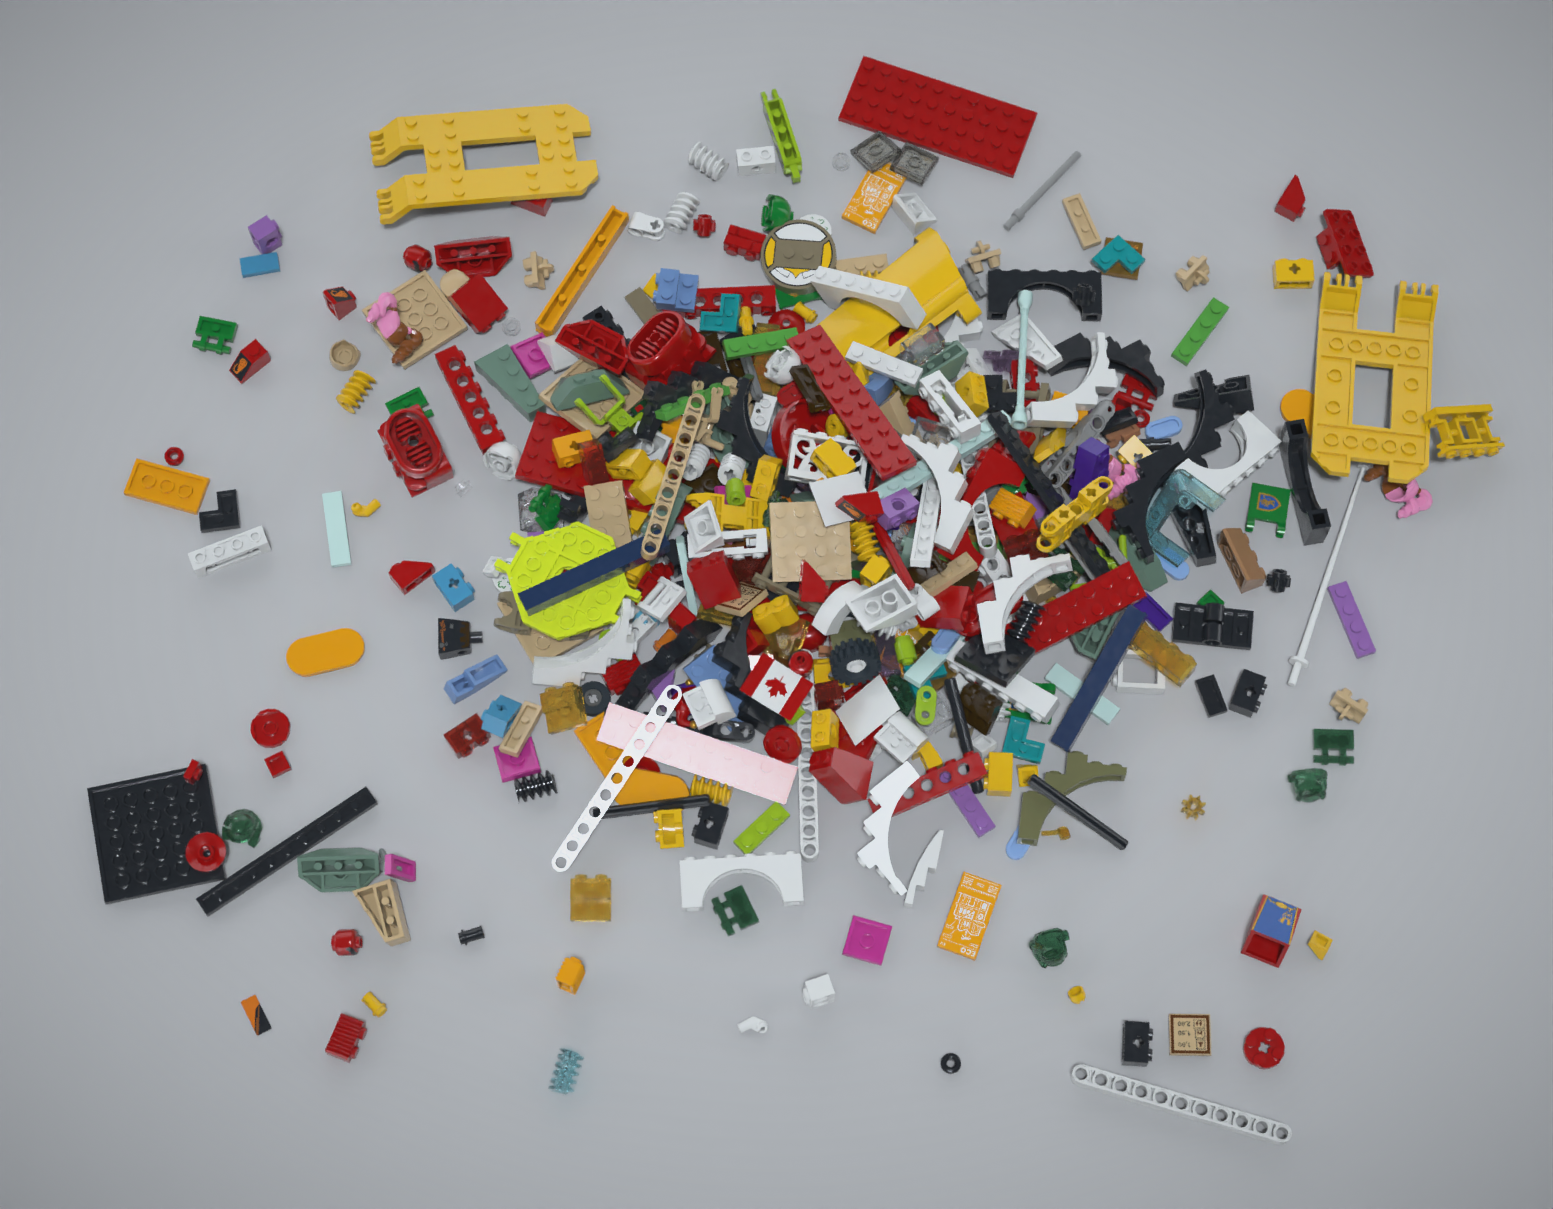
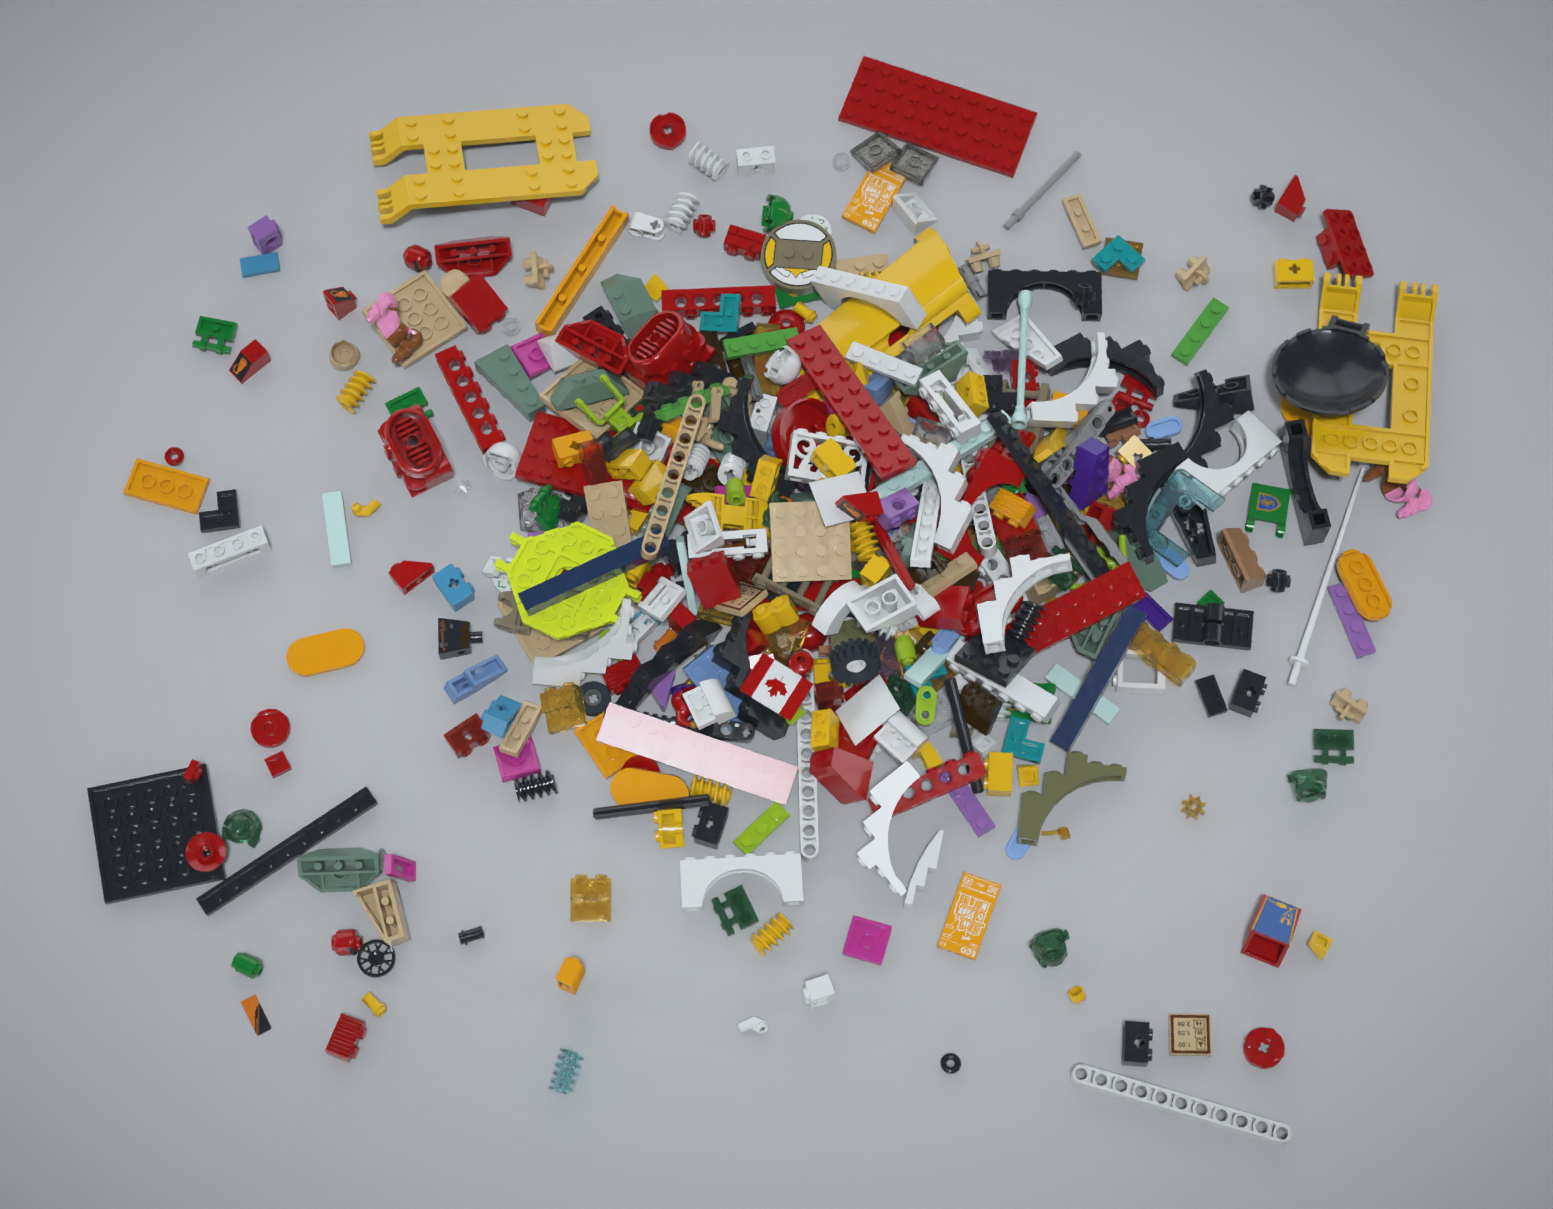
(247, 965): none -> green brick
(376, 958): none -> black wheel
(615, 788): white beam -> none
(629, 302): none -> sand green wedge
(667, 121): none -> red plate
(675, 290): medium blue plate -> none
(746, 321): yellow axle -> none
(771, 934): none -> yellow piece
(782, 135): lime hinge -> none
(782, 743): red tile -> none
(808, 386): dark brown plate -> none
(811, 585): red slope -> none
(1078, 812): black axle -> none
(1080, 510): yellow piece -> none
(1263, 196): none -> black gear
(1331, 369): none -> black dish
(1364, 585): none -> light orange tile
(1452, 433): yellow fence -> none

